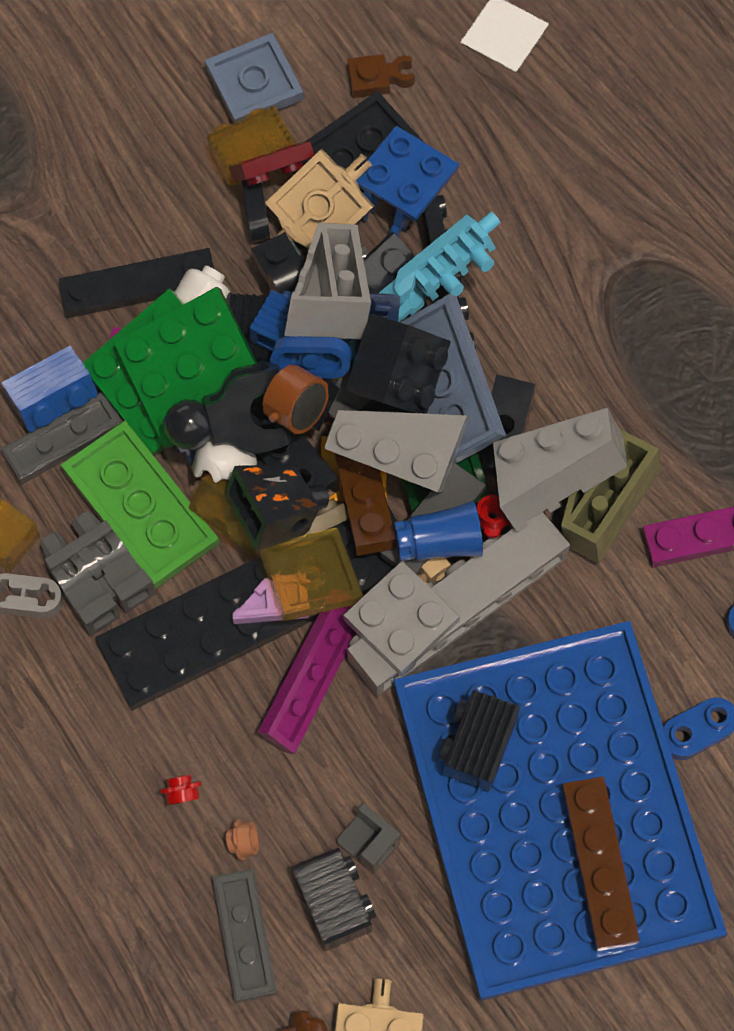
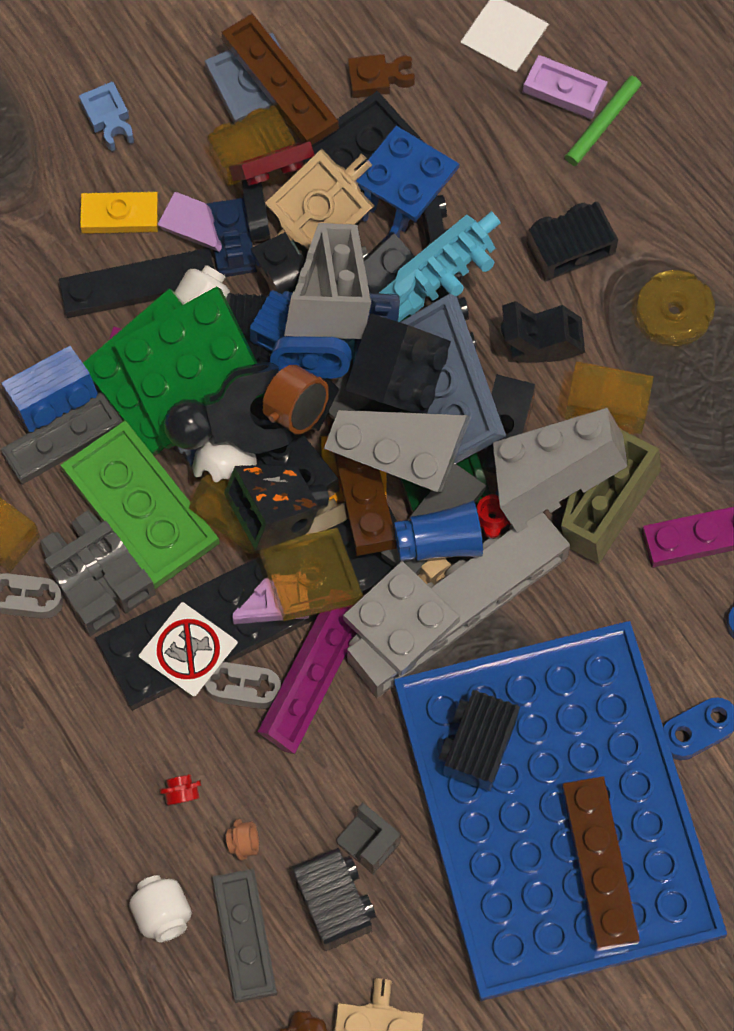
(107, 112): none -> medium blue plate
(119, 212): none -> yellow plate
(160, 908): none -> white head
(188, 649): none -> white sticker
(191, 221): none -> lavender tile
(234, 233): none -> dark blue plate
(241, 694): none -> light grey beam
(279, 80): none -> reddish brown plate
(543, 335): none -> black brick
(565, 87): none -> lavender plate
(571, 240): none -> black brick
(603, 120): none -> bright green bar
(603, 387): none -> clear yellow brick
(677, 290): none -> clear yellow plate

